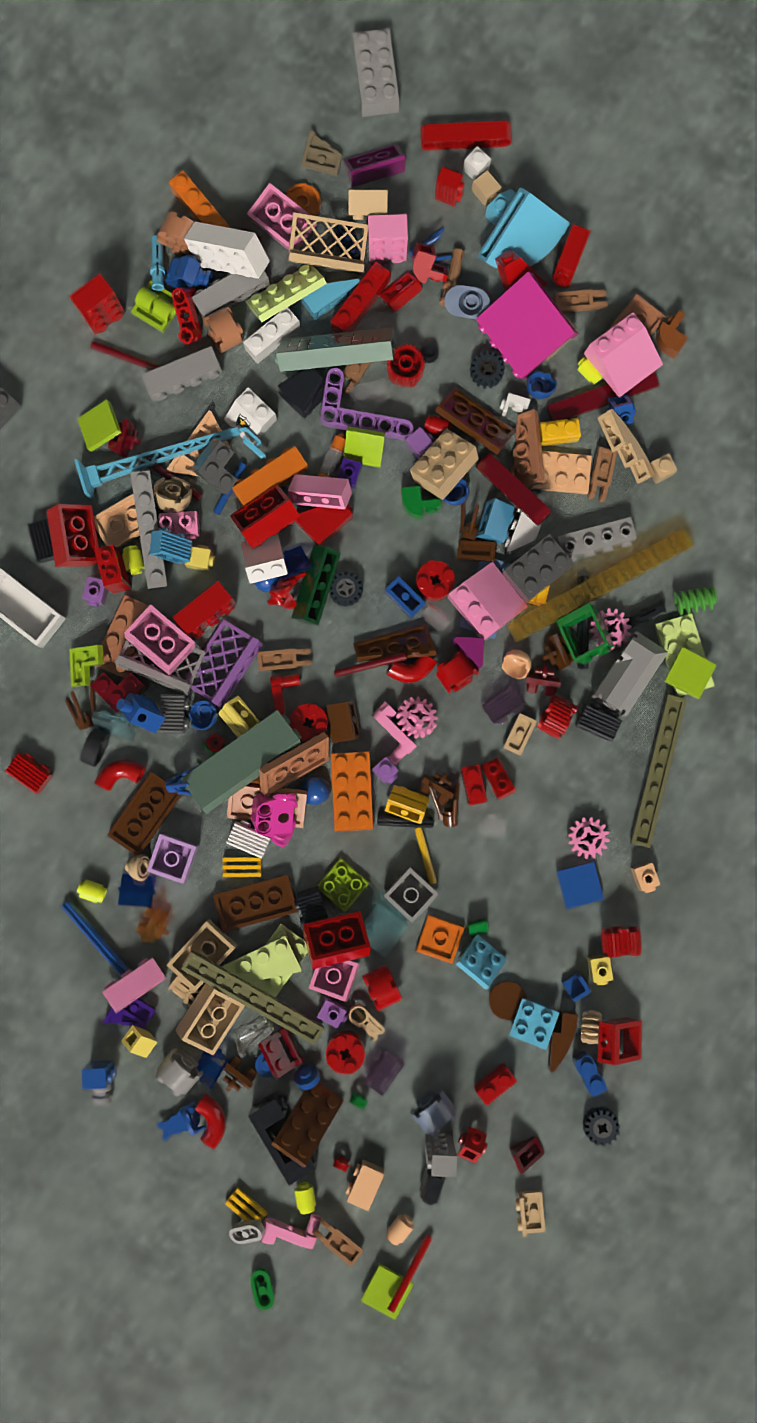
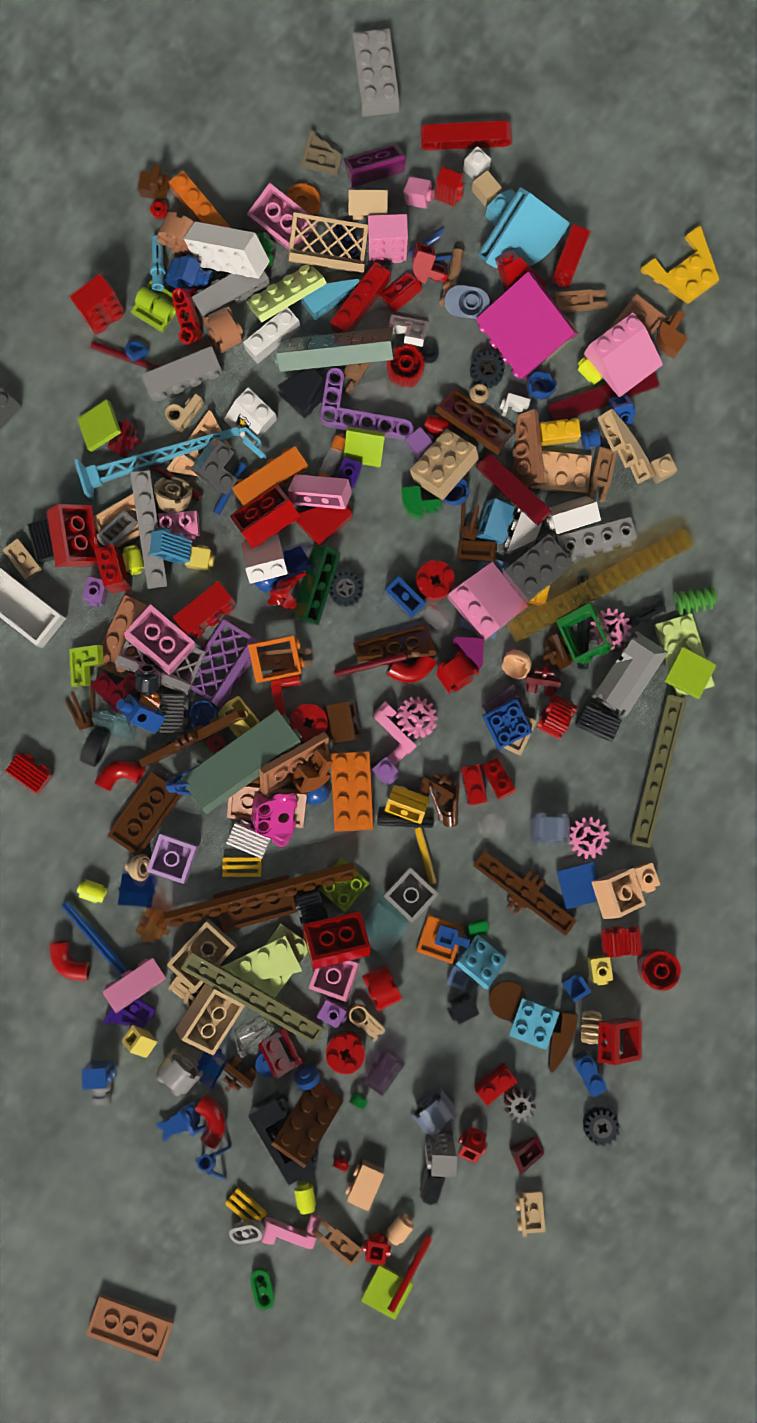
(22, 559): none -> tan plate
(65, 964): none -> red cylinder
(106, 531): none -> light grey slope
(130, 1327): none -> nougat plate
(135, 350): none -> blue tile
(147, 679): none -> black head
(151, 700): none -> orange plate
(153, 183): none -> reddish brown brick
(162, 212): none -> red plate
(186, 415): none -> tan plate
(199, 733): none -> reddish brown hinge
(208, 1162): none -> blue plant
(260, 894): none -> reddish brown plate
(268, 246): none -> green animal
(298, 661): none -> orange window
(313, 775): none -> dark orange brick
(376, 1248): none -> red brick
(414, 329): none -> white plate
(418, 192): none -> bright pink brick
(449, 937): none -> blue plate
(458, 978): none -> medium blue plate
(462, 1008): none -> black brick
(482, 390): none -> tan plate
(507, 723): none -> blue tile
(524, 892): none -> reddish brown hinge
(524, 1110): none -> light grey gear
(550, 829): none -> sand blue brick
(572, 515): none -> white brick
(590, 439): none -> blue wheel
(618, 893): none -> light nougat brick
(669, 972): none -> red brick
(692, 275): none -> yellow wing

